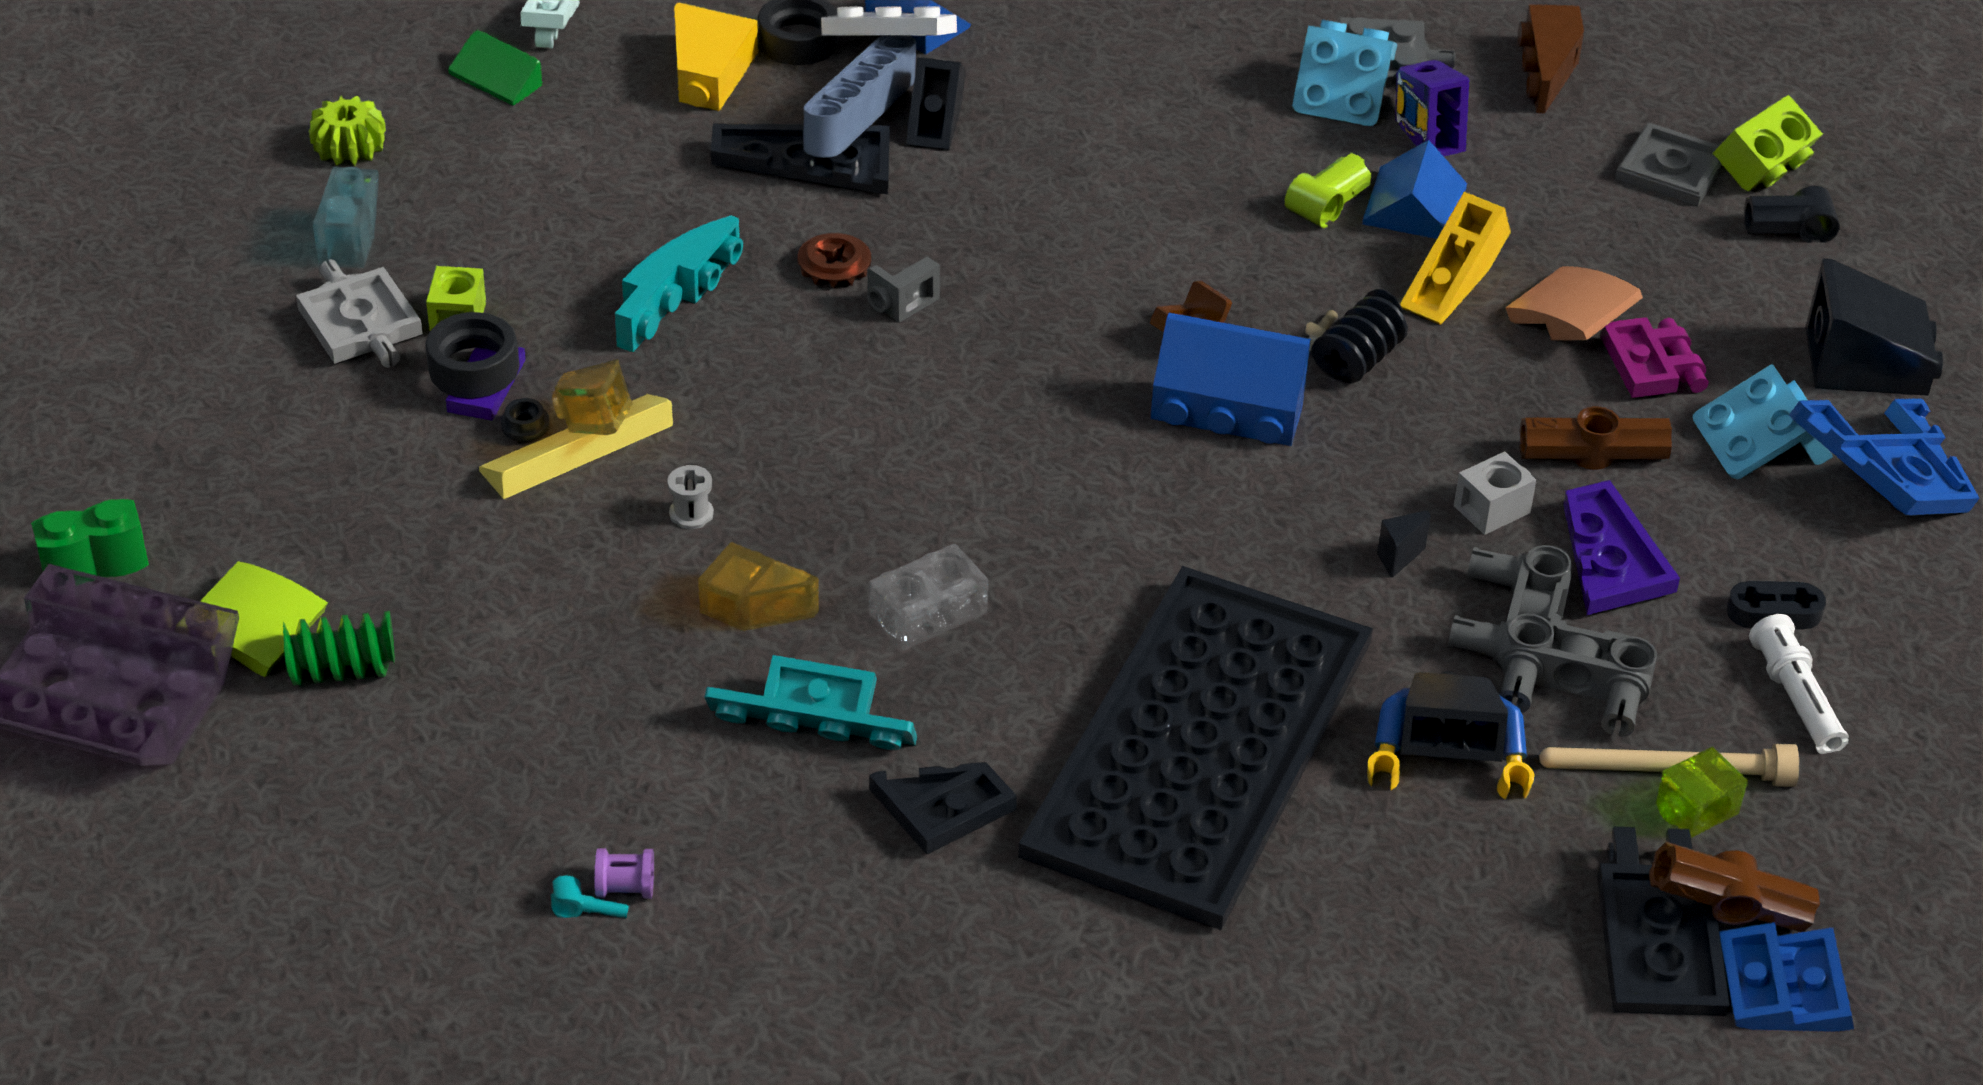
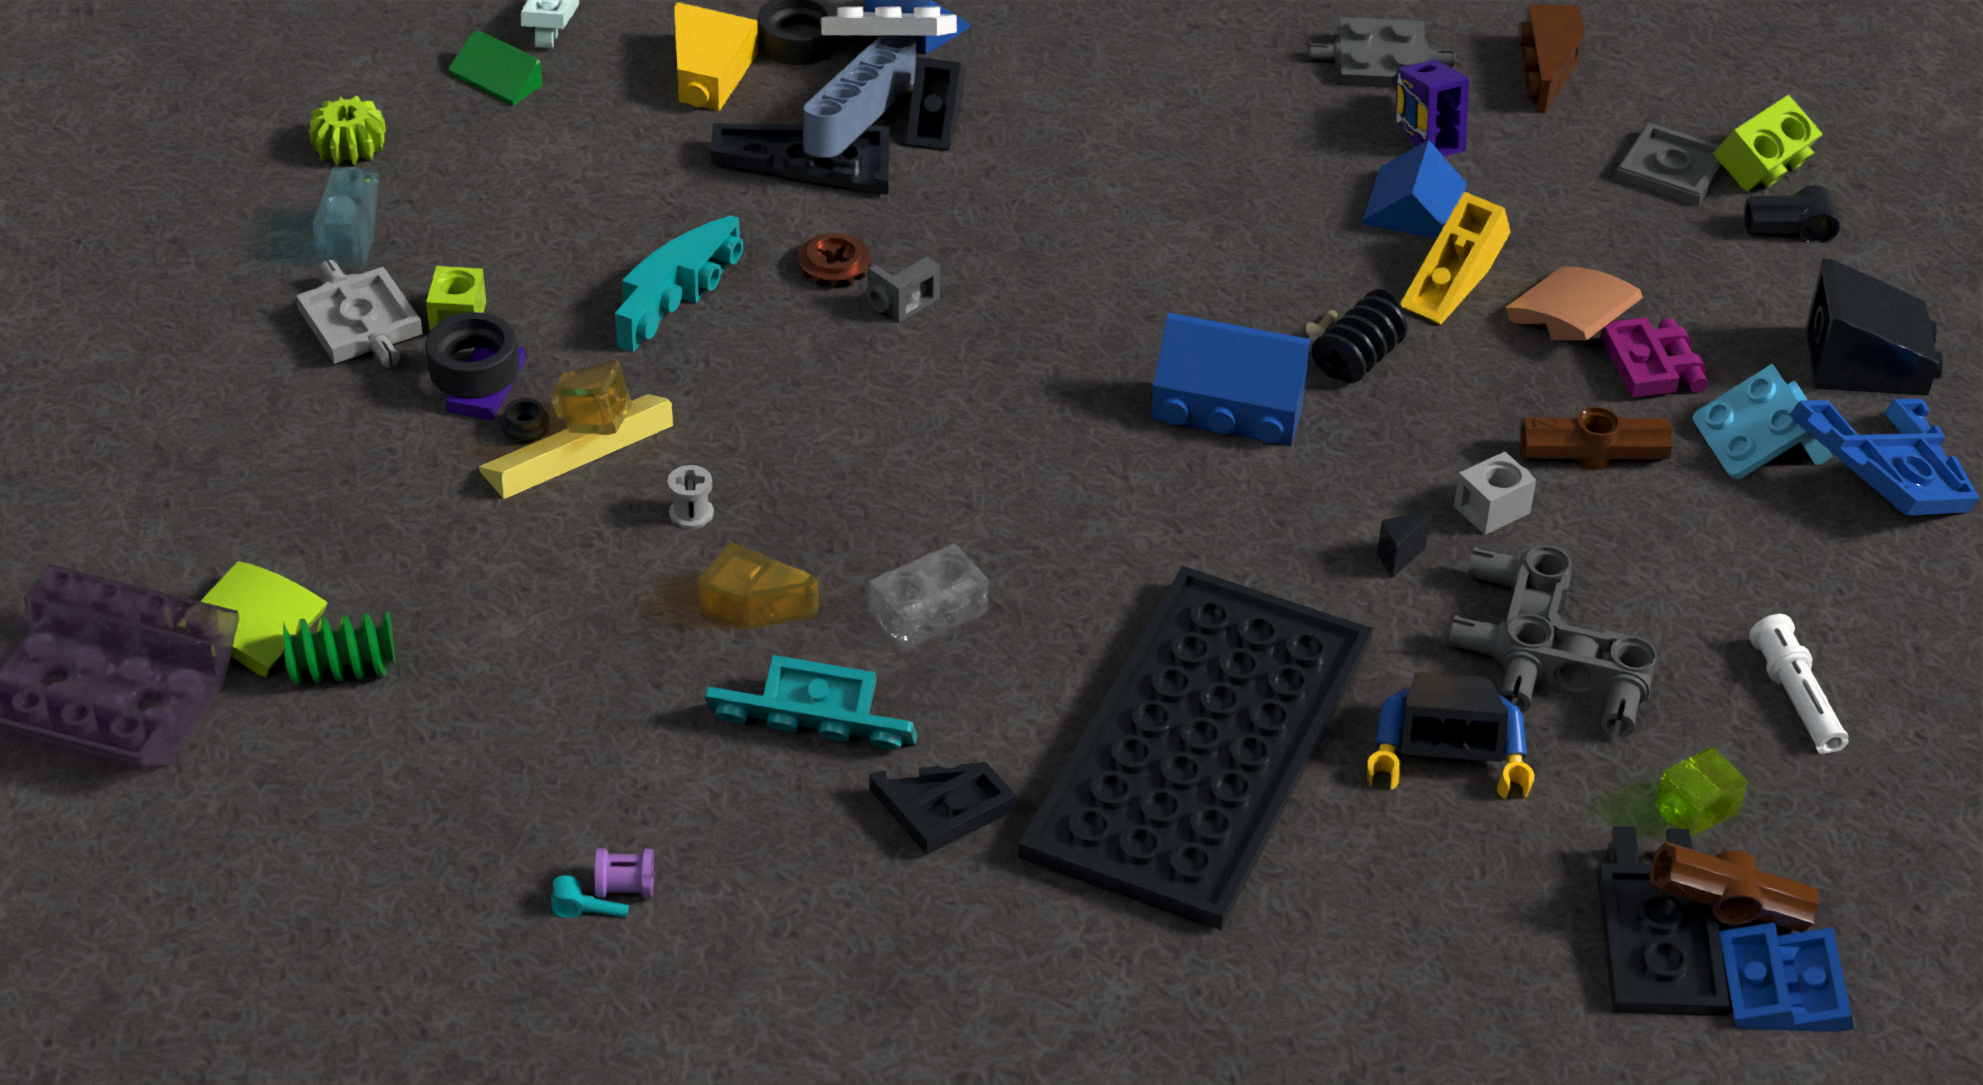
(95, 541): green brick -> none
(1200, 302): reddish brown bracket -> none
(1325, 194): lime piece -> none
(1343, 73): medium azure bracket -> none
(1613, 550): dark purple wing -> none
(1773, 764): tan piece -> none
(1776, 598): black beam -> none

